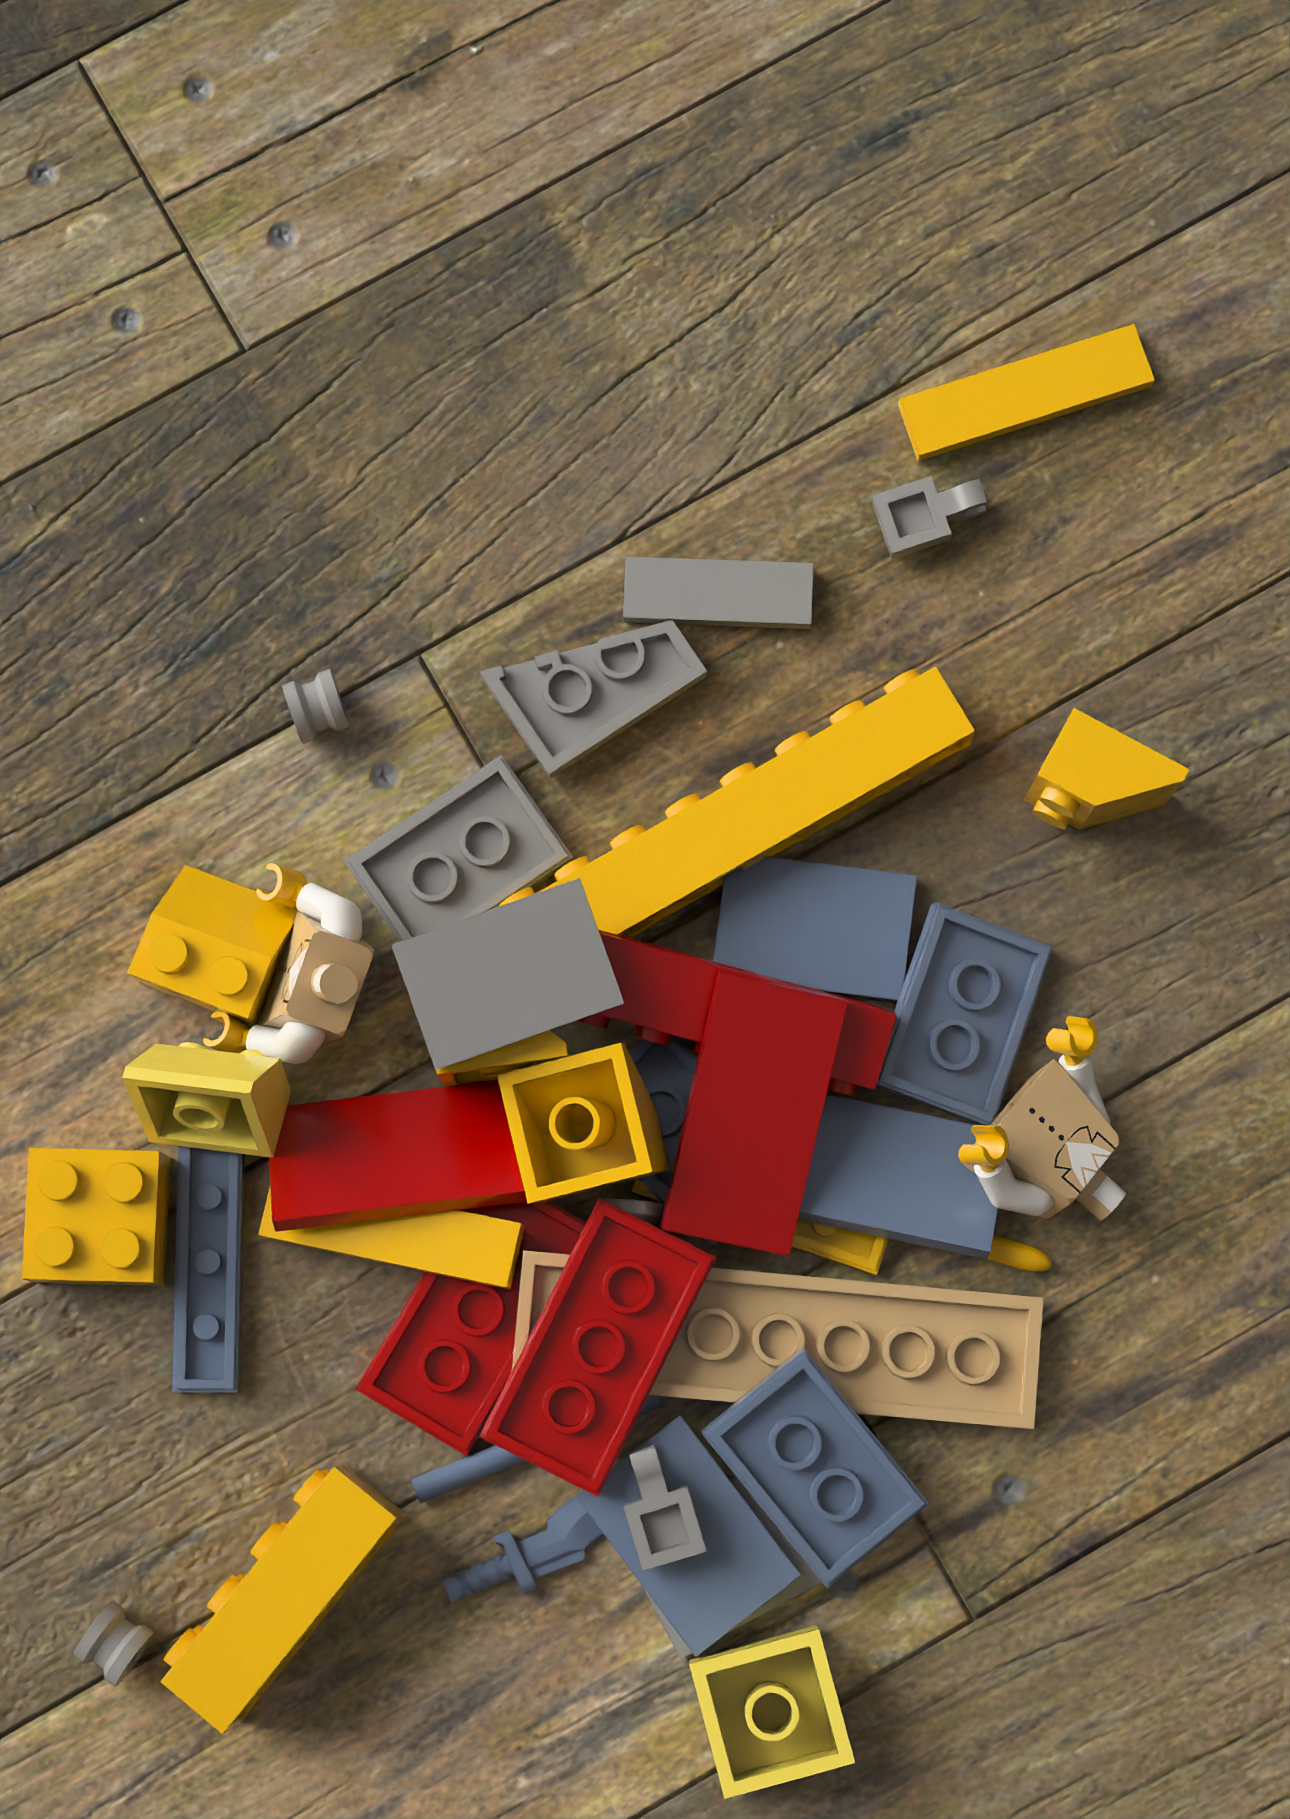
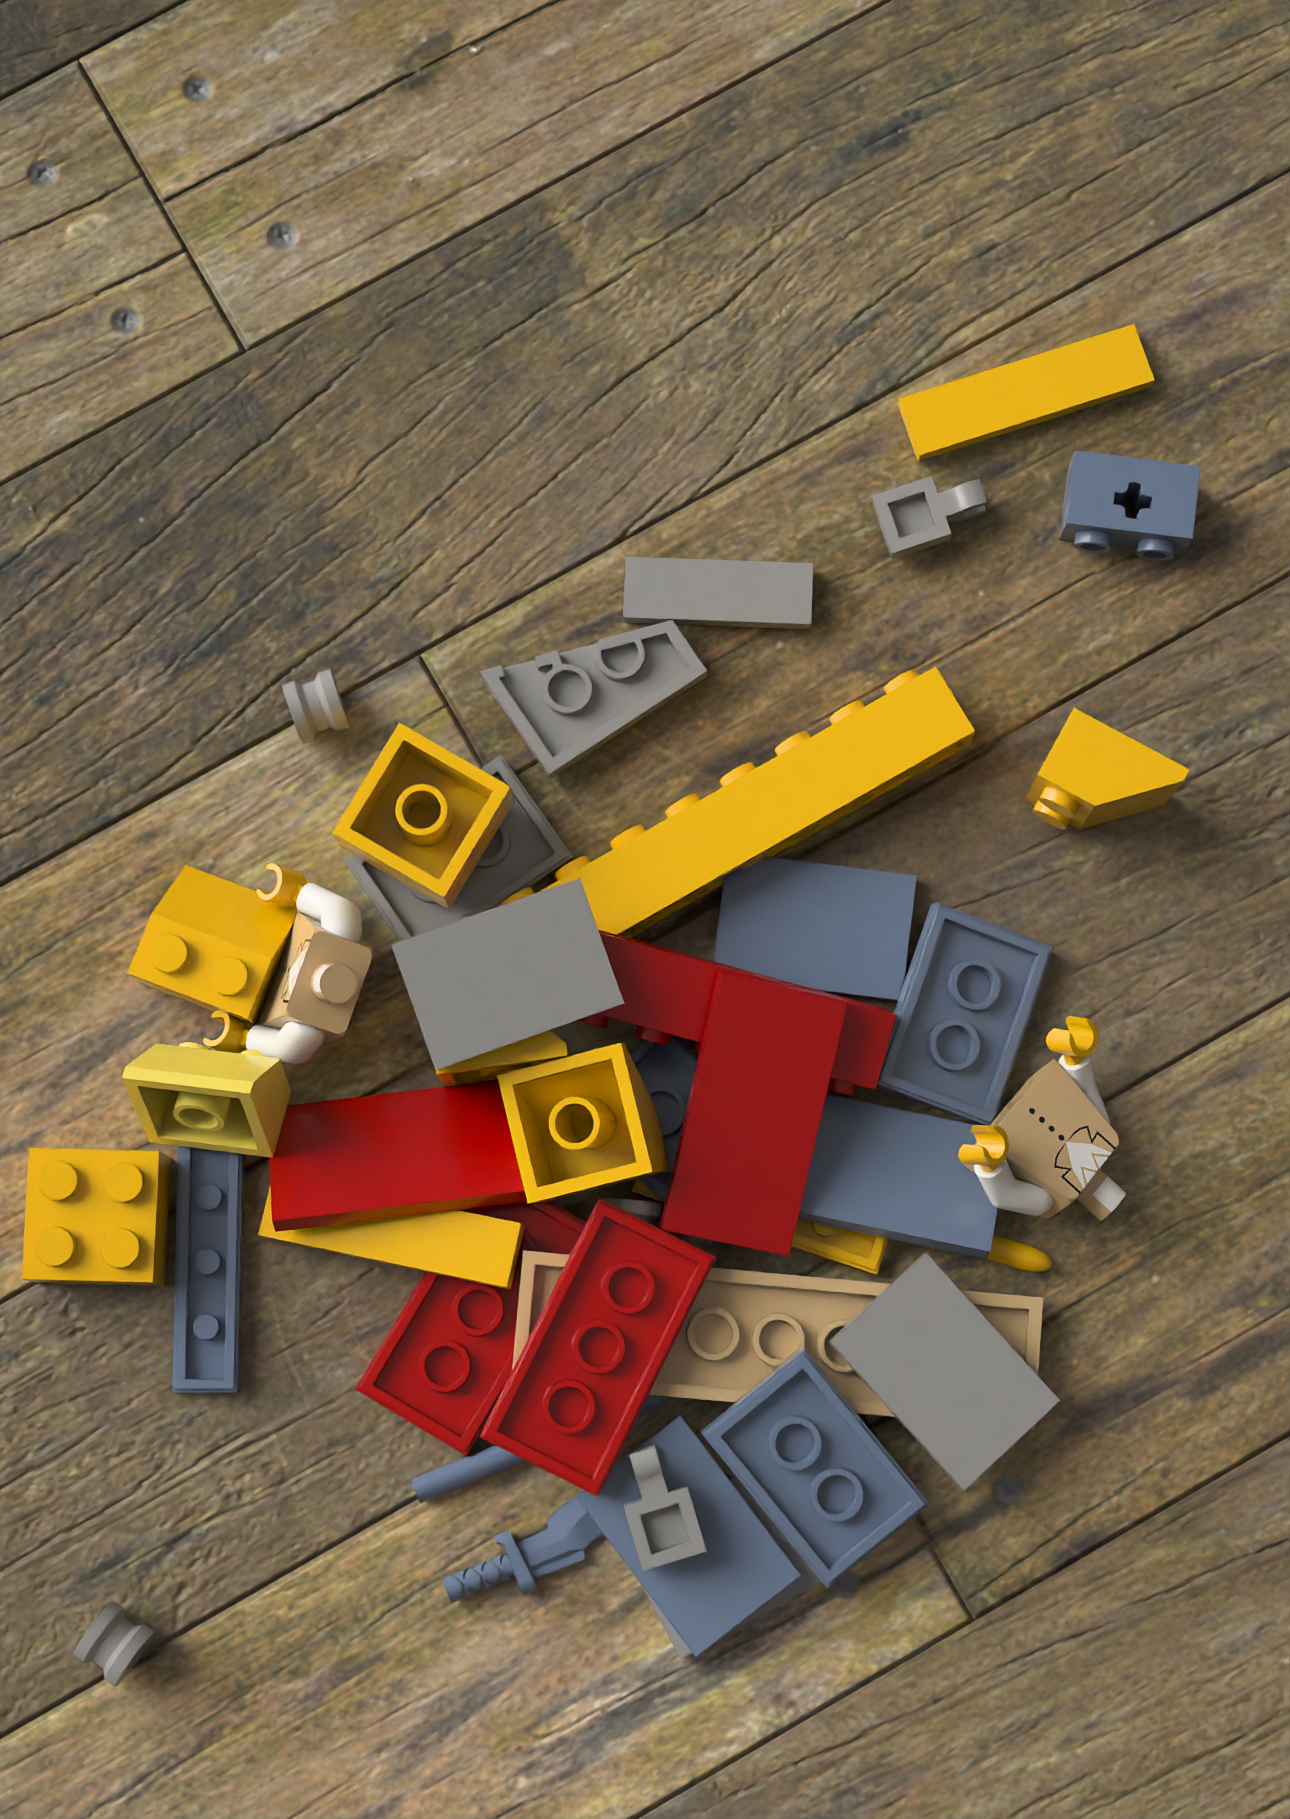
(283, 1597): yellow brick -> none
(424, 816): none -> yellow brick
(771, 1711): light yellow brick -> none
(944, 1371): none -> light grey tile
(1161, 496): none -> sand blue brick

